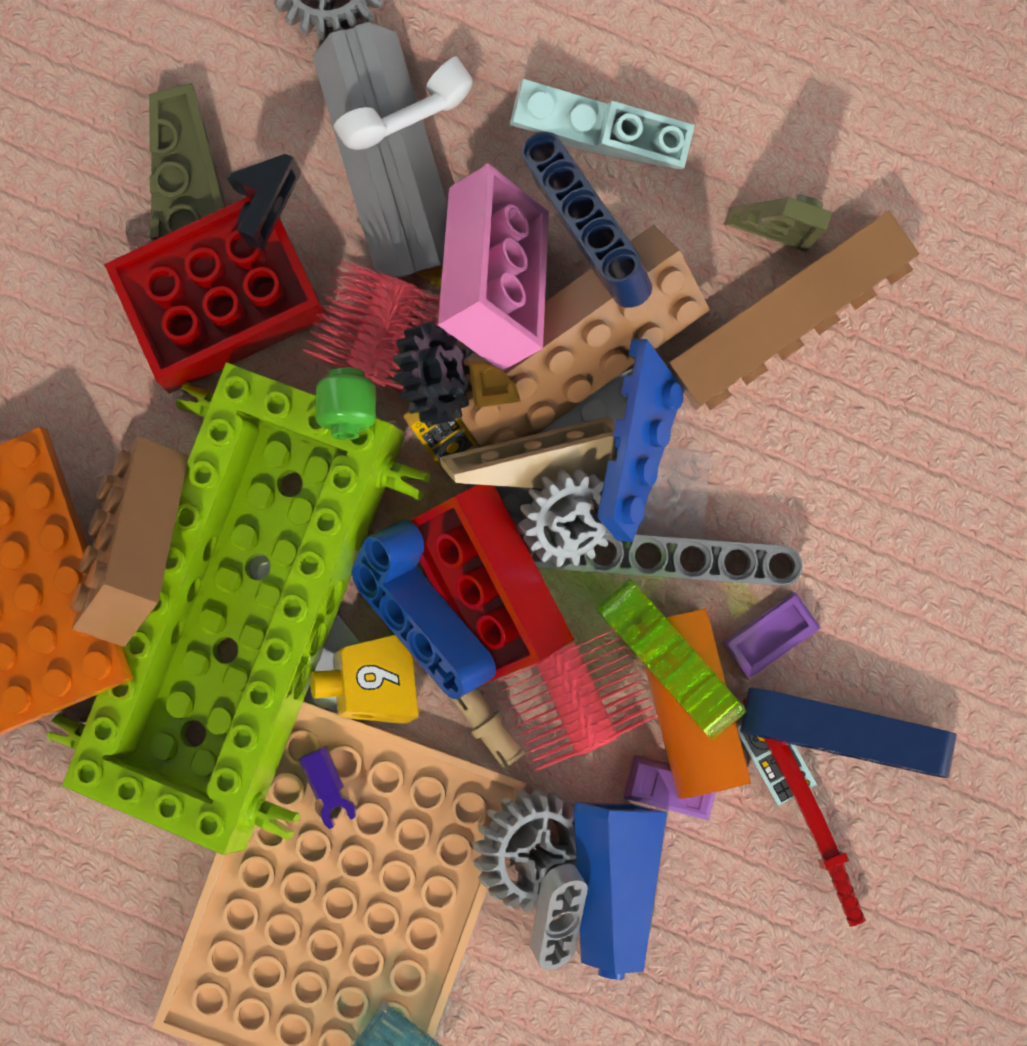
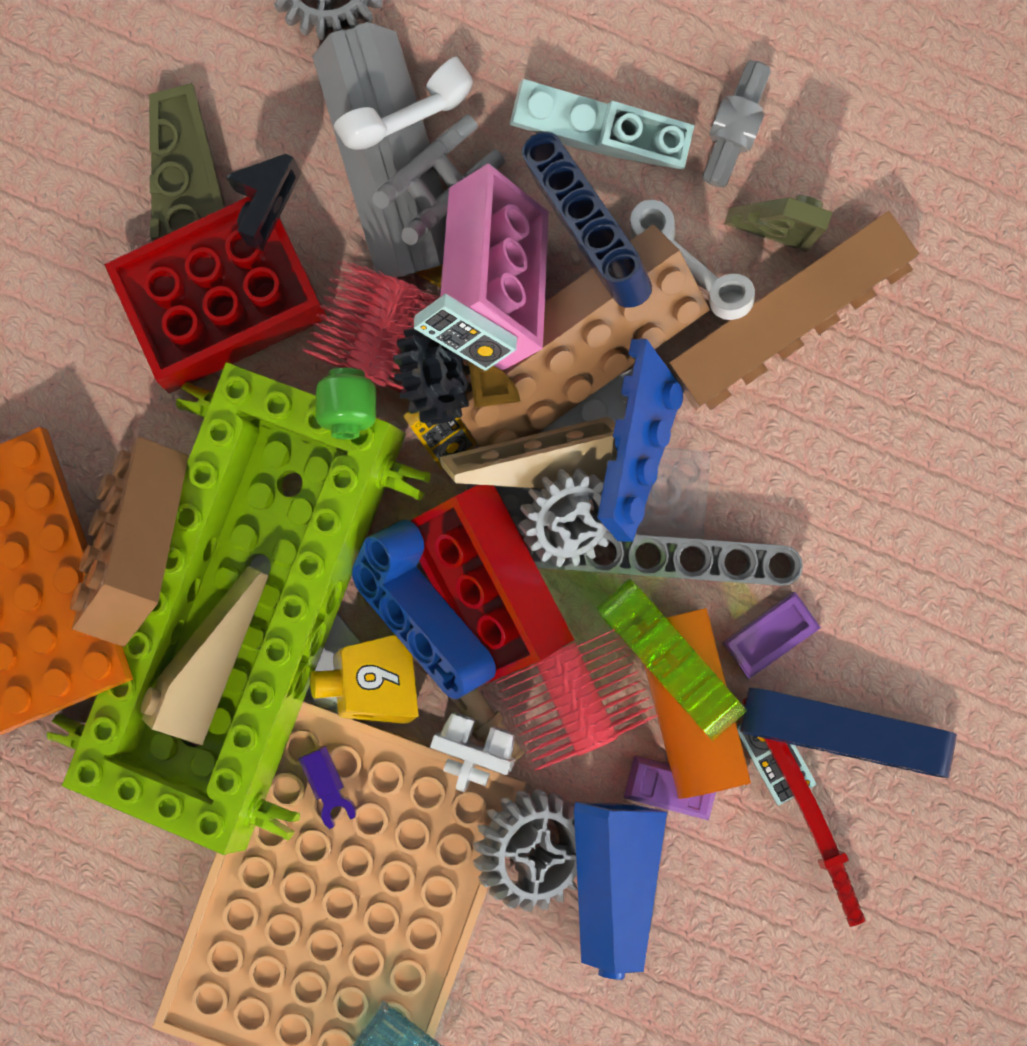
(196, 677): none -> tan slope
(409, 179): none -> light grey piece
(455, 742): none -> white hips
(465, 332): none -> tile
(551, 904): light grey beam -> none
(729, 295): none -> white piece
(736, 123): none -> light grey axle

